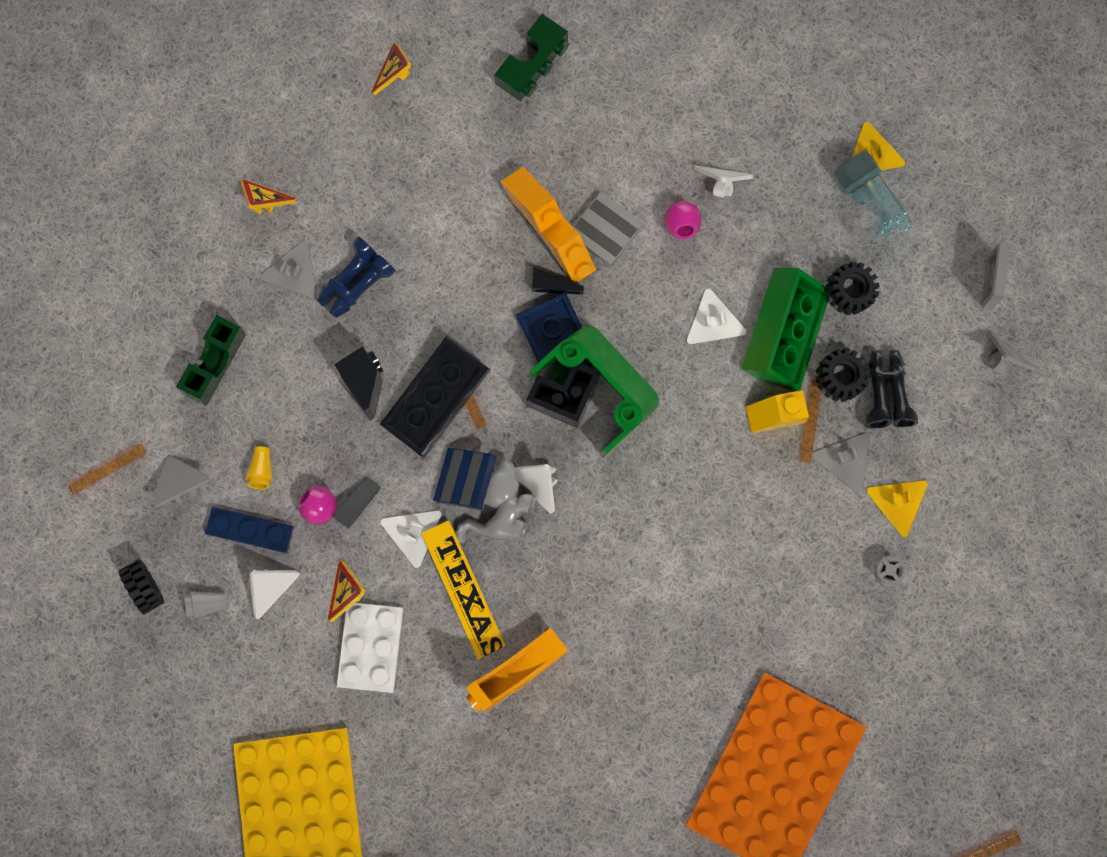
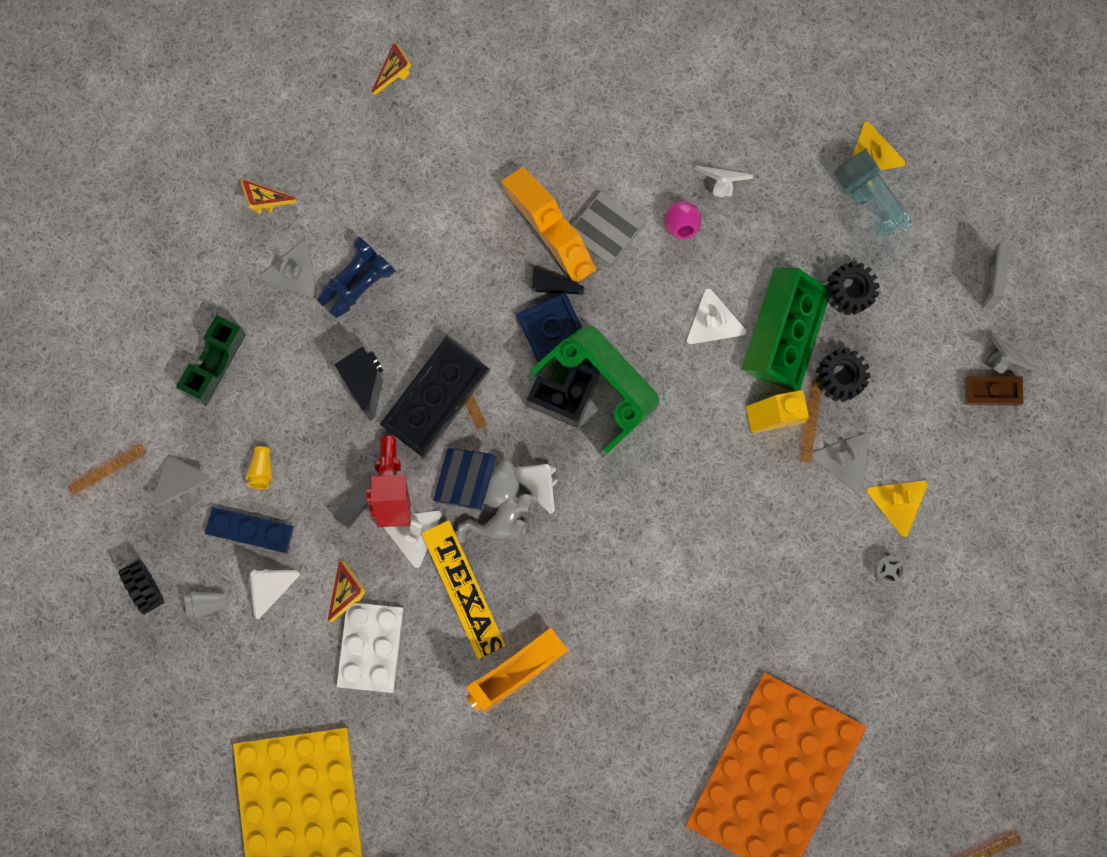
(317, 505): dark pink piece -> none
(389, 492): none -> red brick
(519, 76): dark green arch -> none
(881, 414): black piece -> none
(994, 390): none -> reddish brown plate

